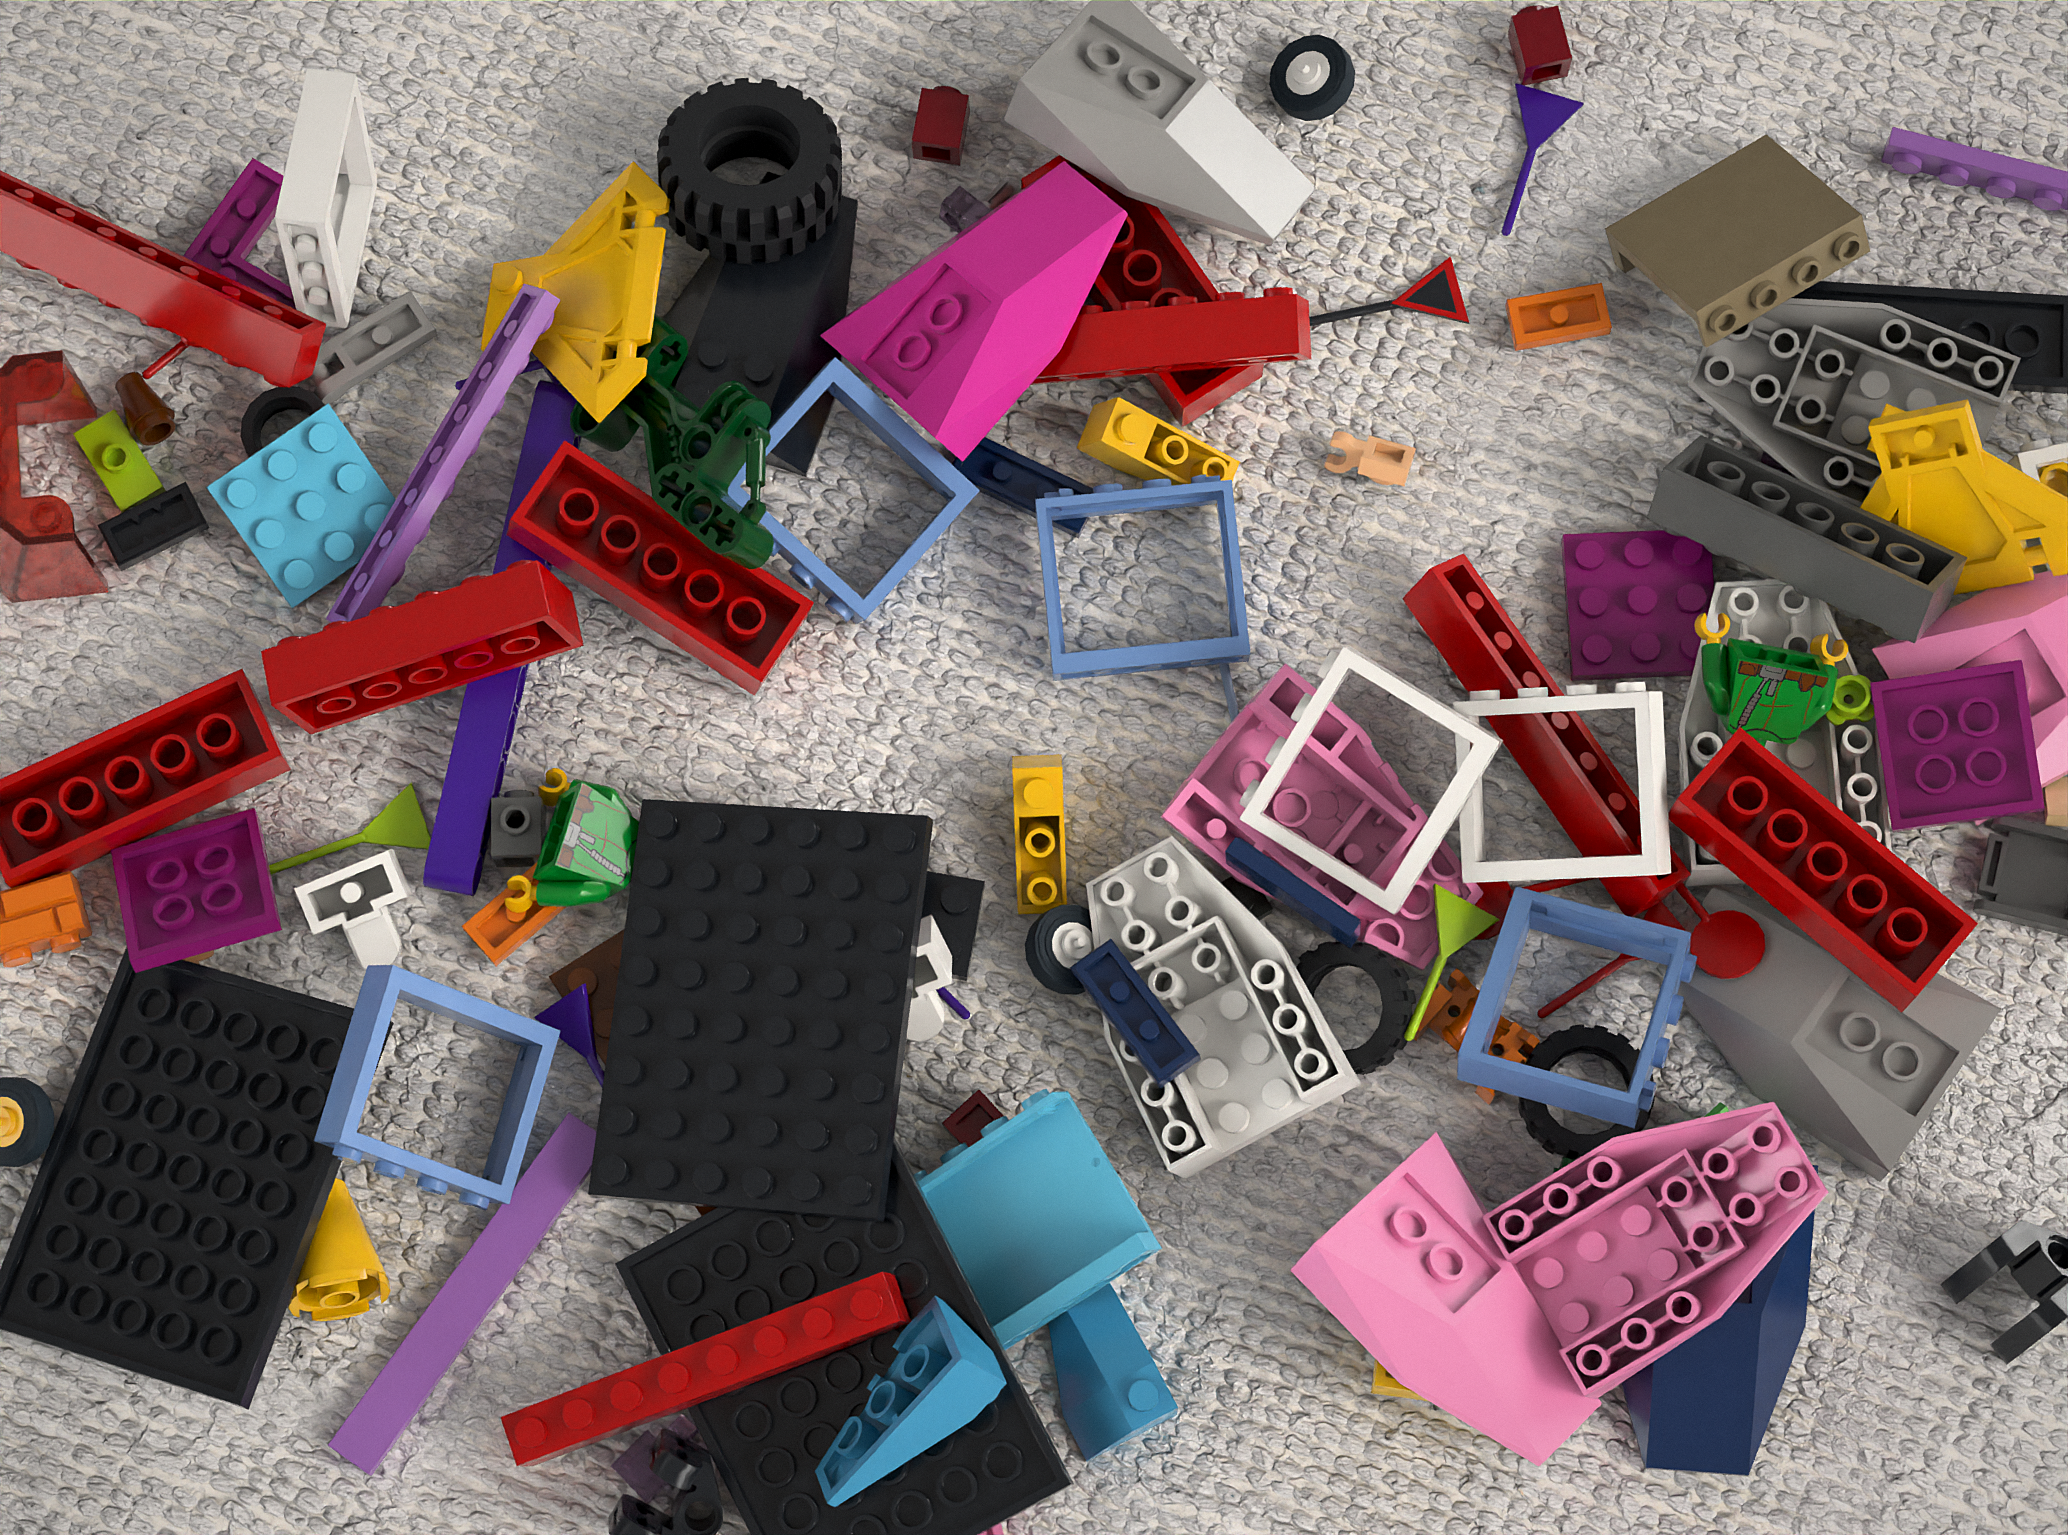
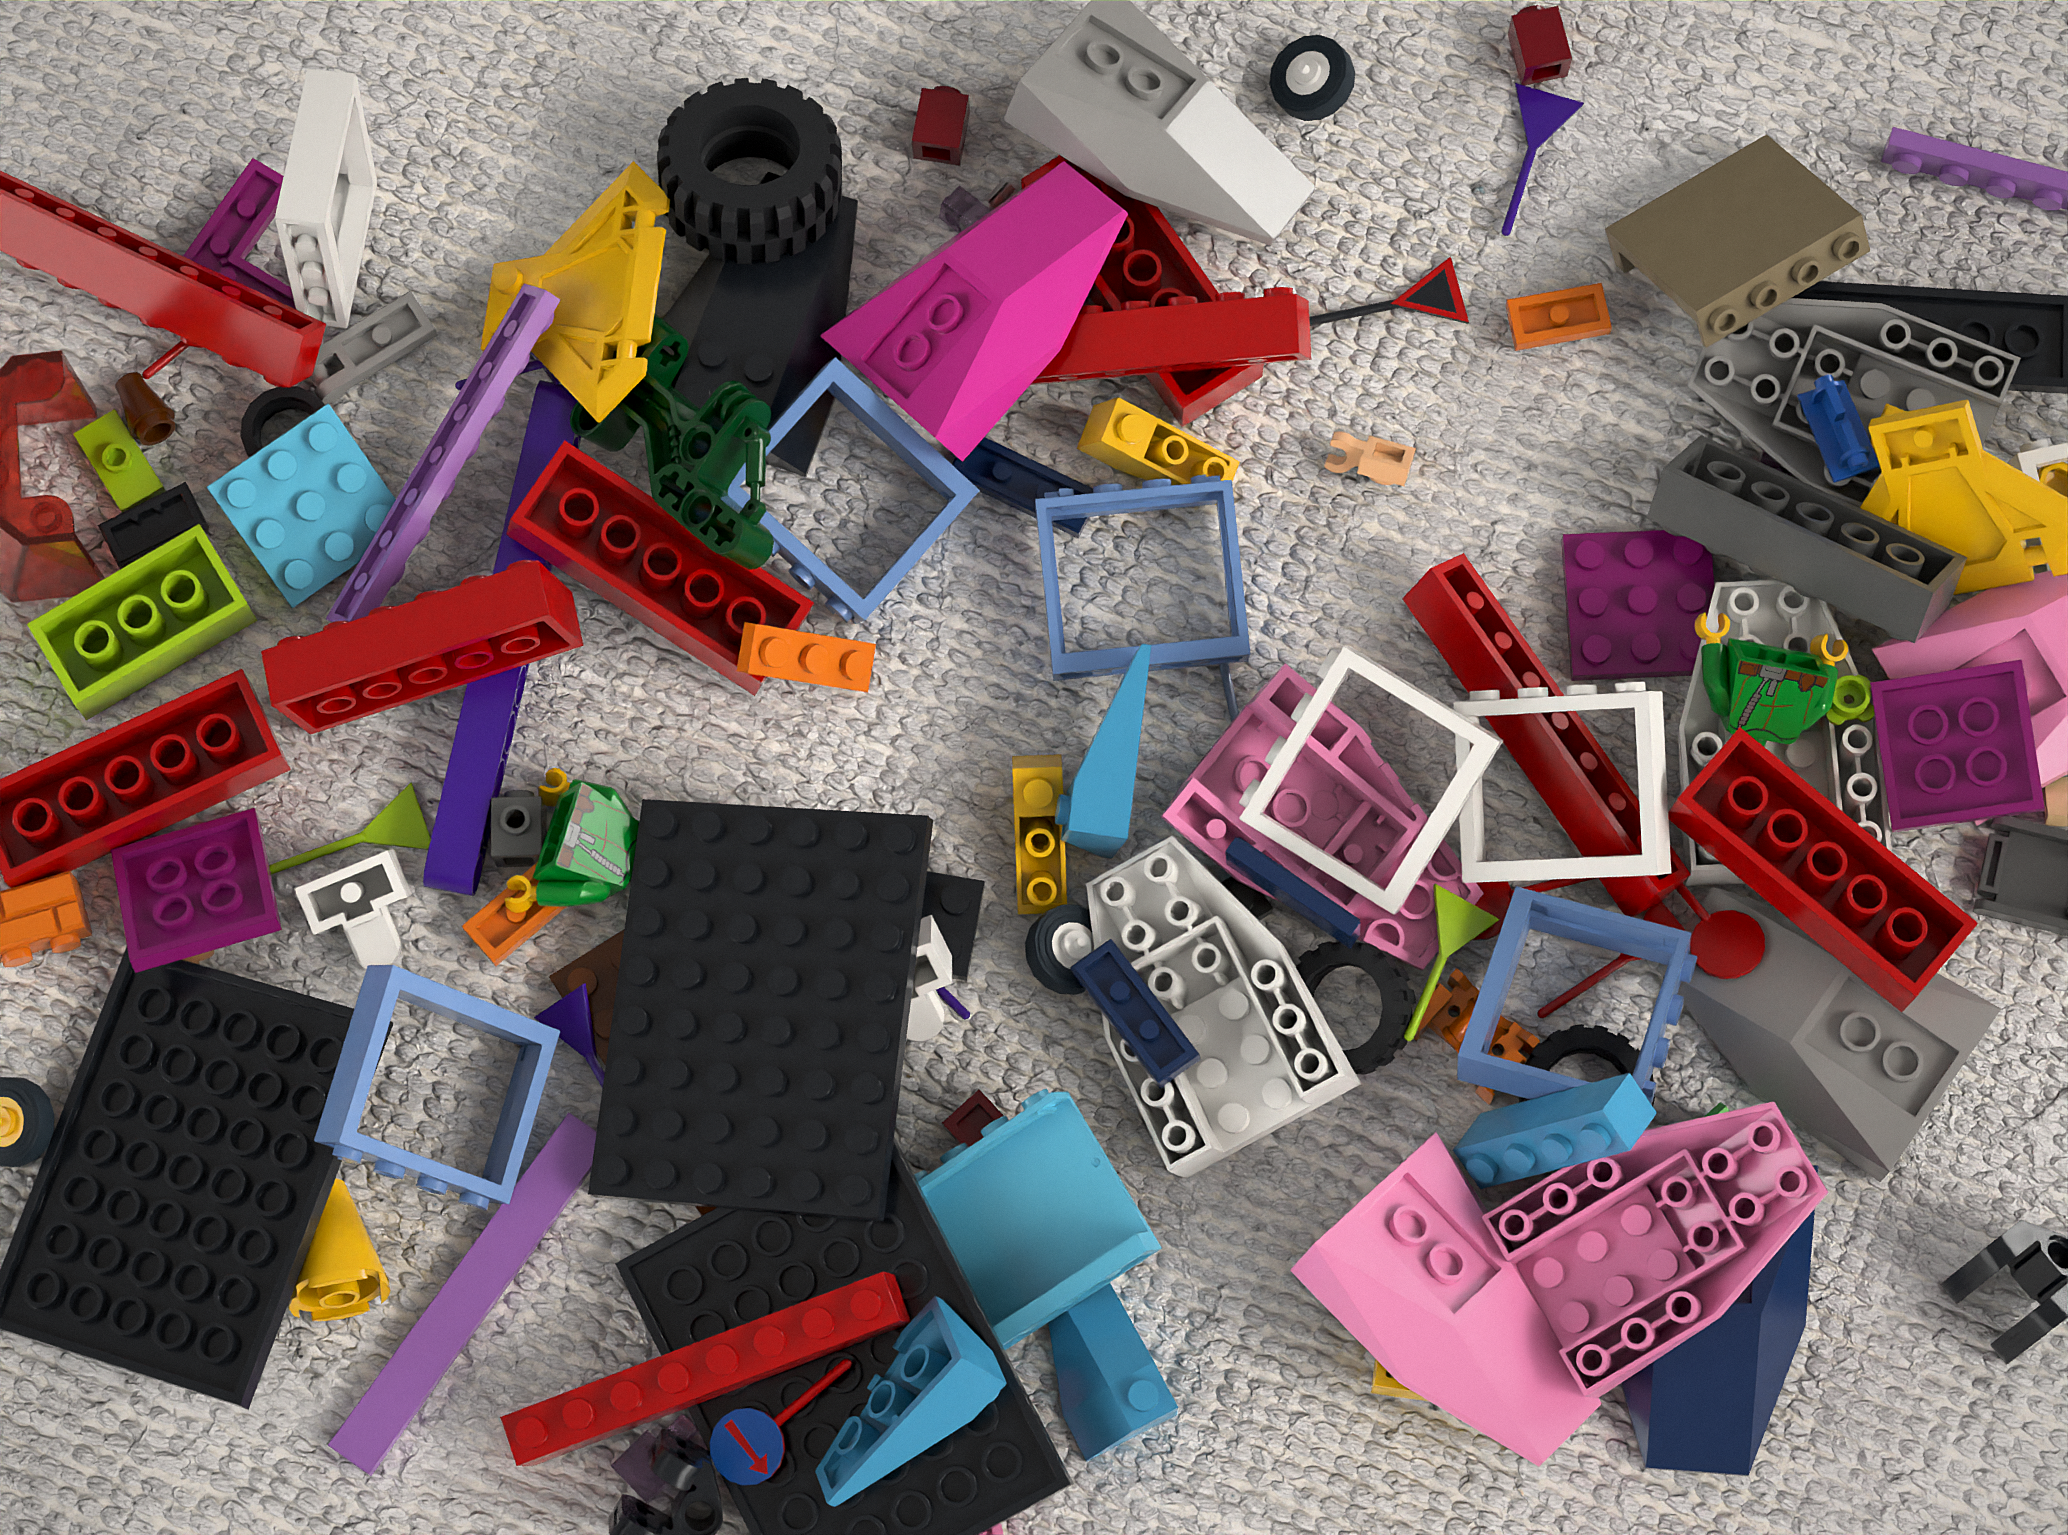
(141, 622): none -> lime brick
(750, 1444): none -> blue piece
(806, 657): none -> orange plate
(1101, 793): none -> dark azure wedge
(1555, 1131): none -> dark azure brick
(1838, 429): none -> blue hinge

